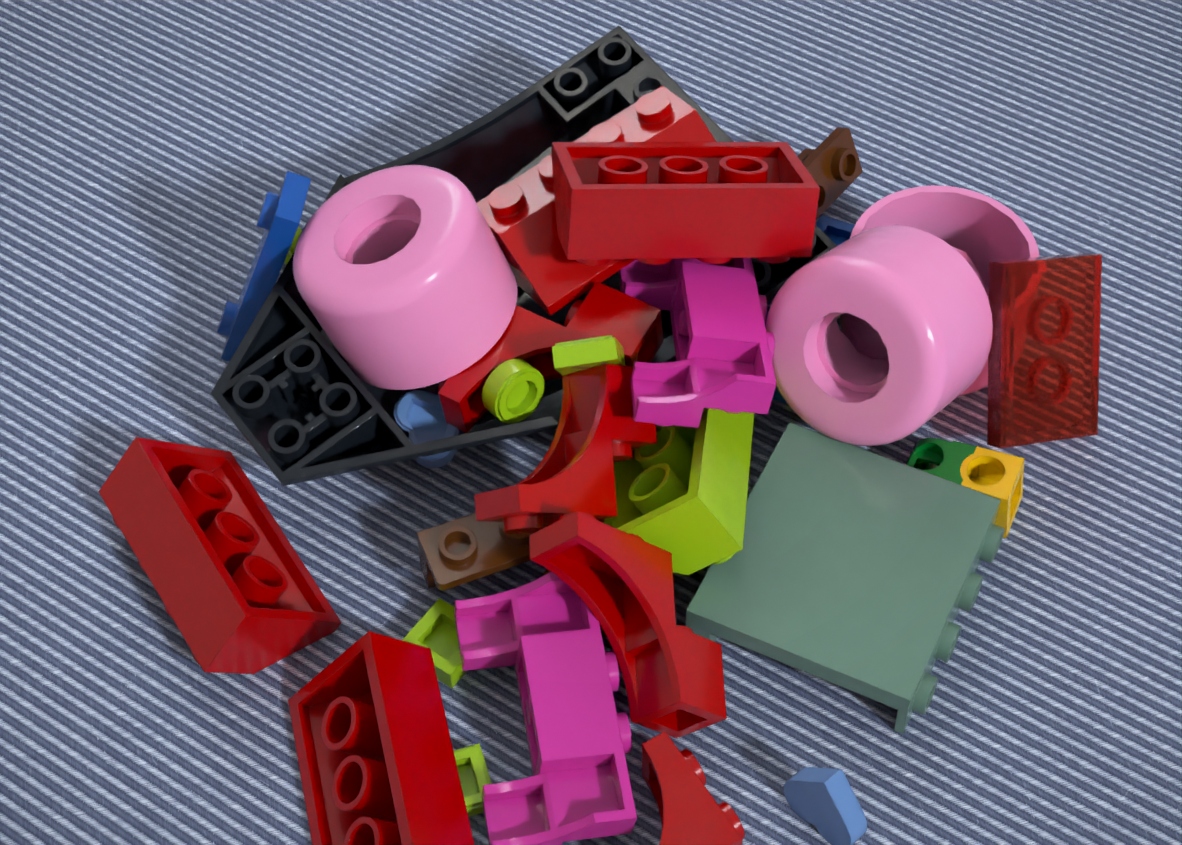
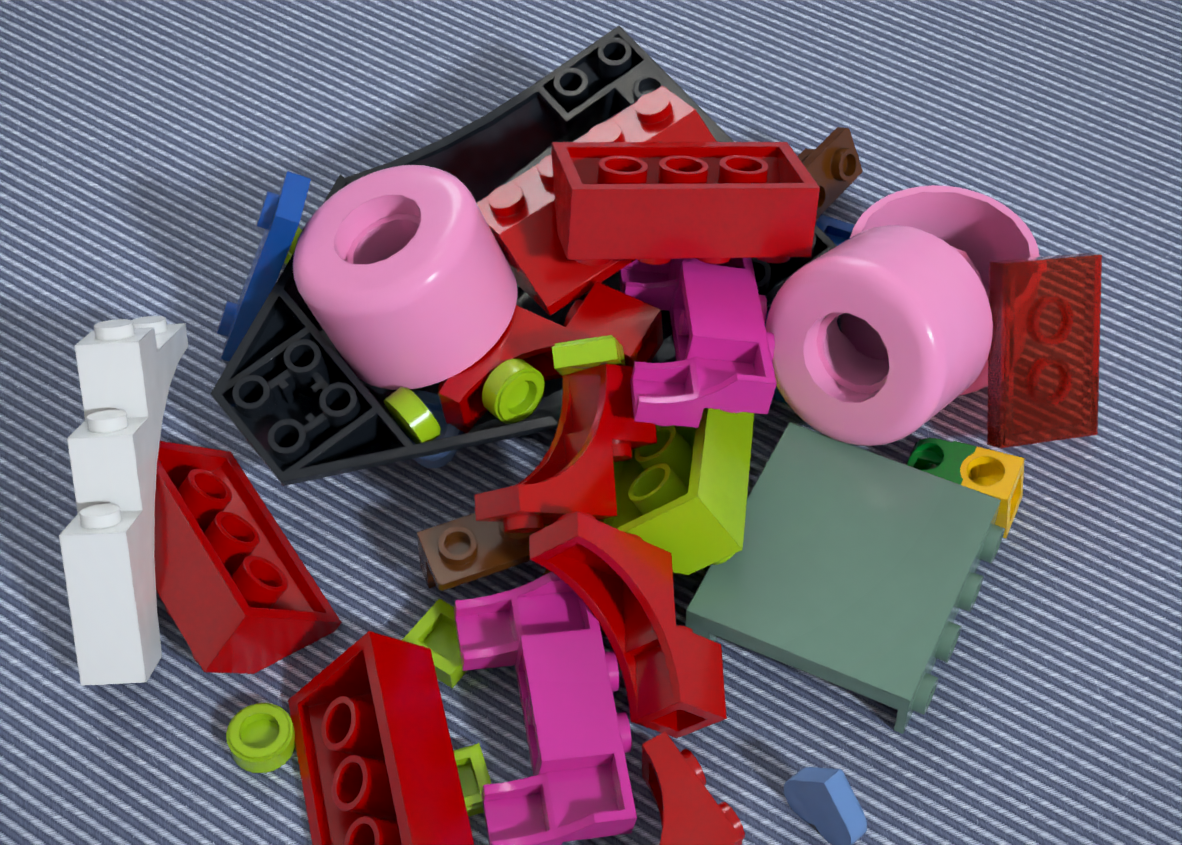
(113, 462): none -> white arch
(261, 737): none -> lime tile
(412, 415): none -> lime tile

